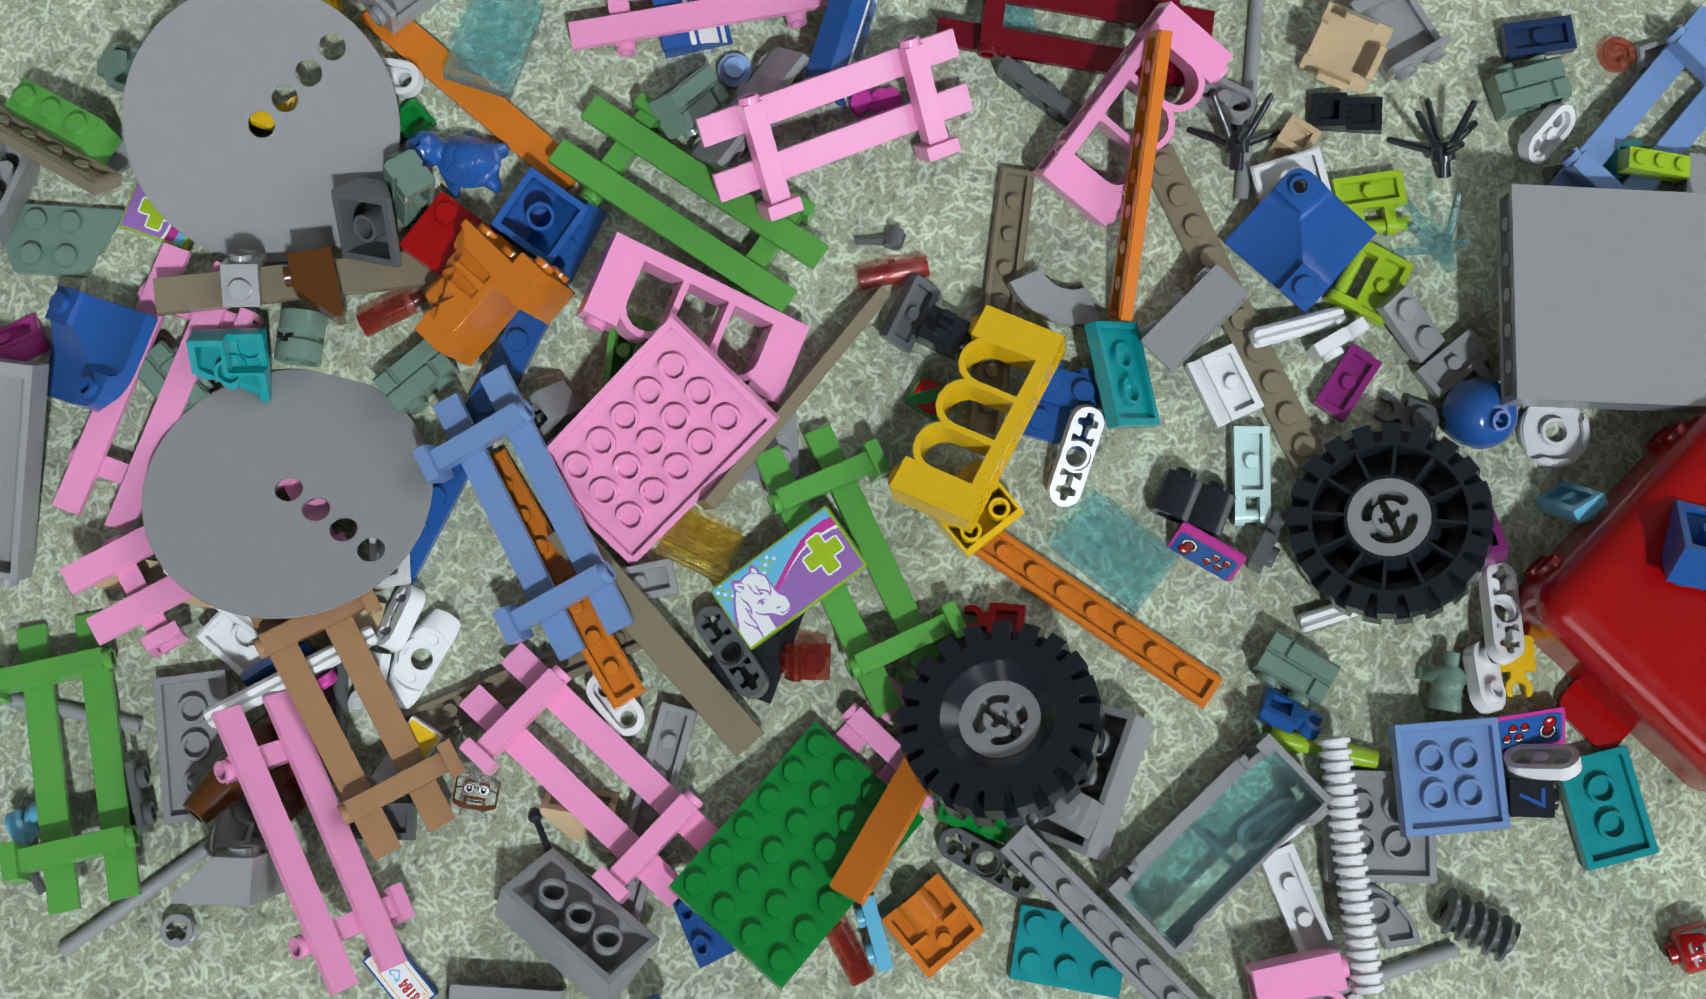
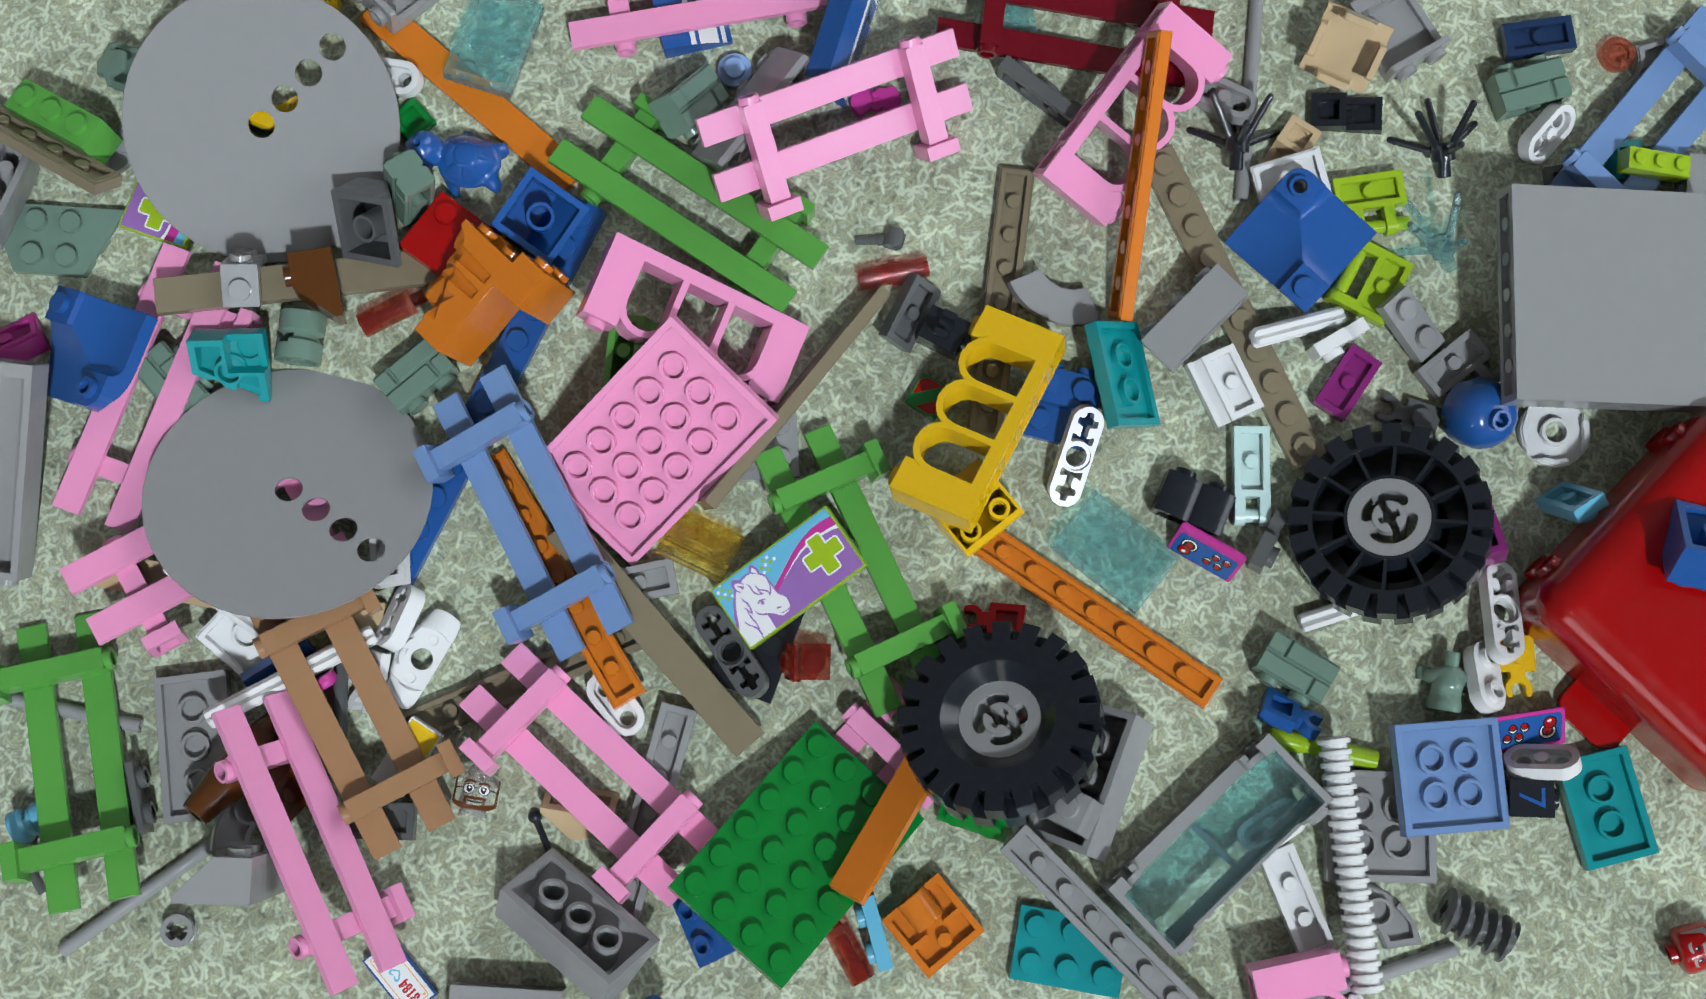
(554, 408): light grey slope -> none
(957, 857): dark grey beam -> none

